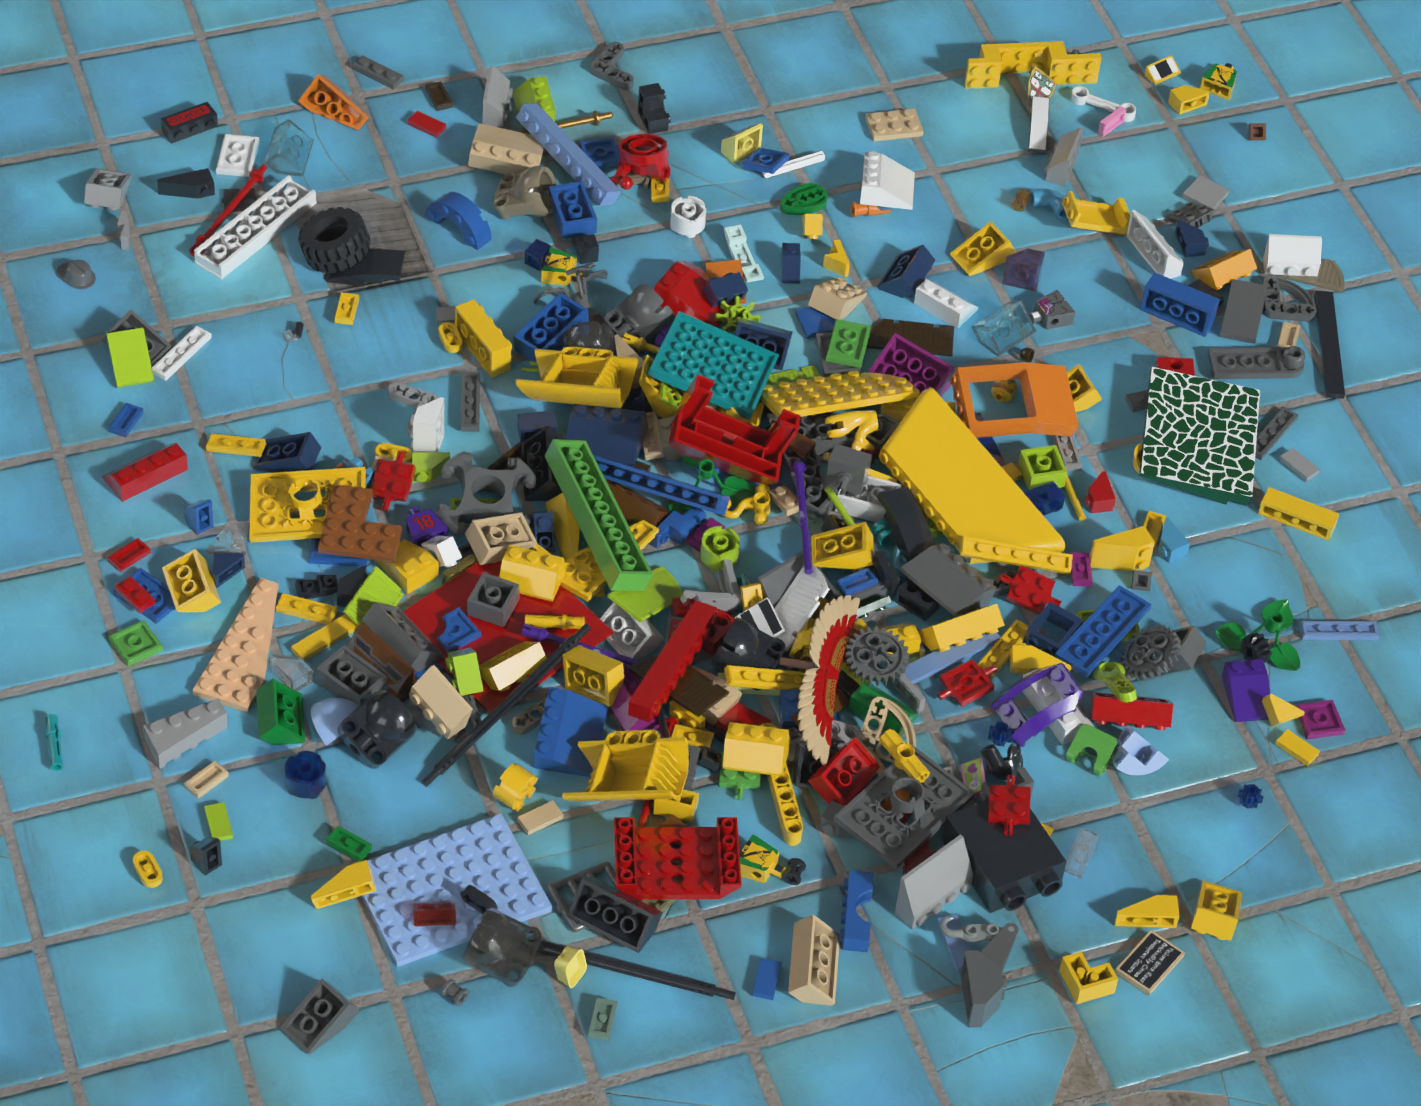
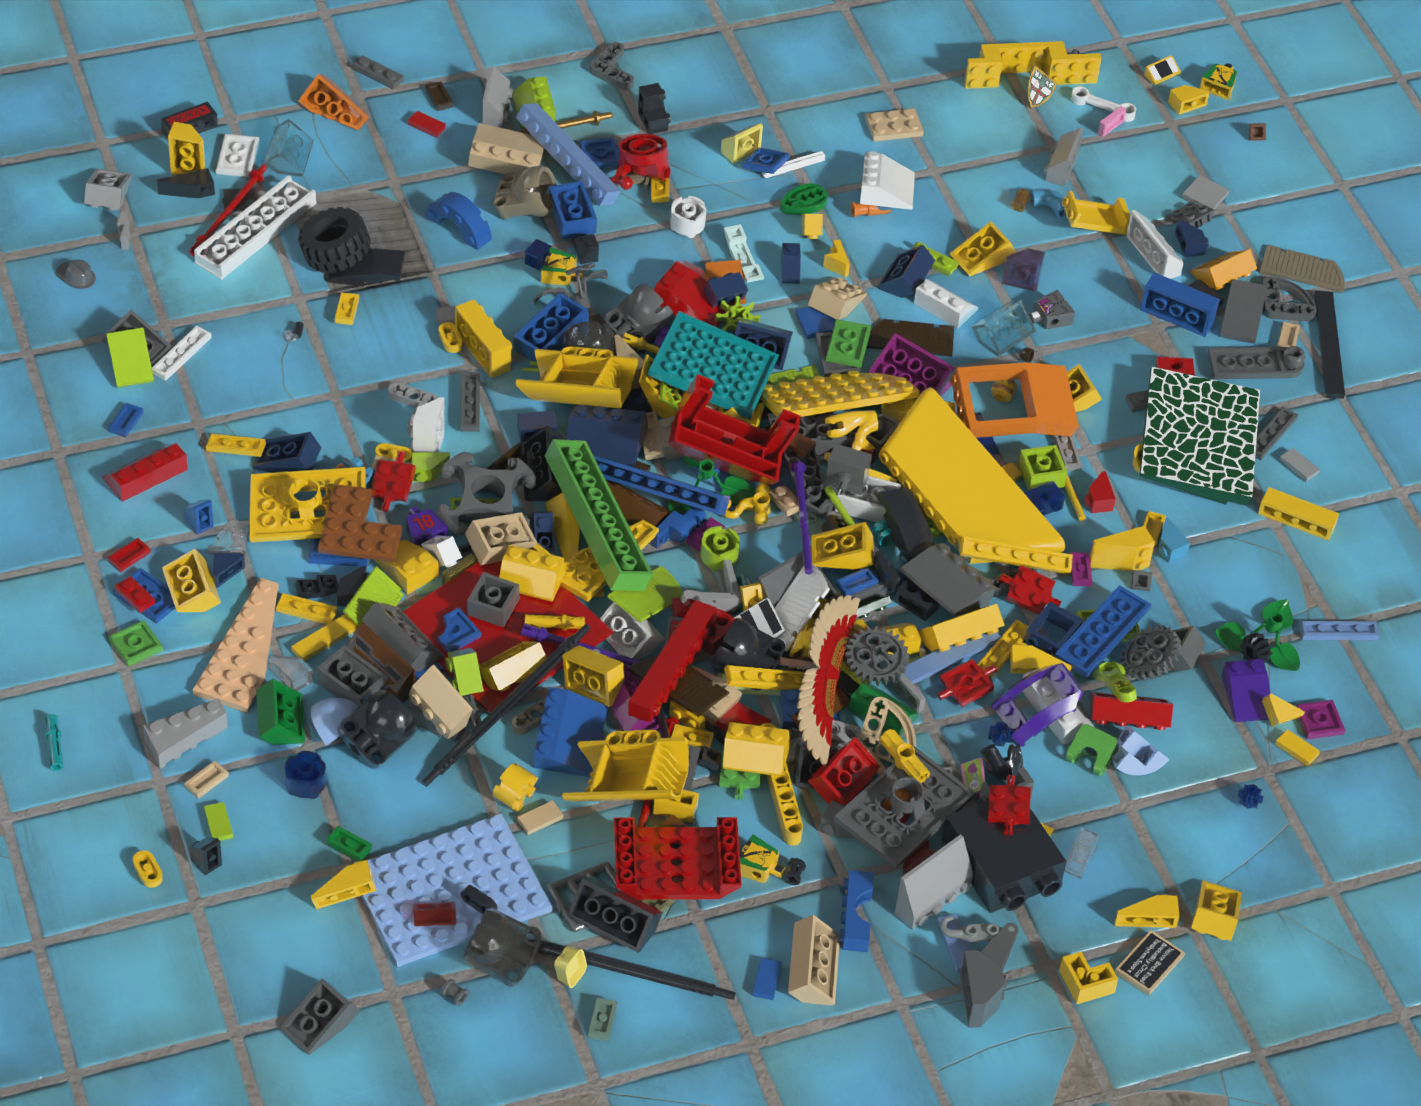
(185, 149): none -> yellow slope
(942, 263): none -> lime hinge
(1038, 124): white slope -> none
(1292, 255): white slope -> none

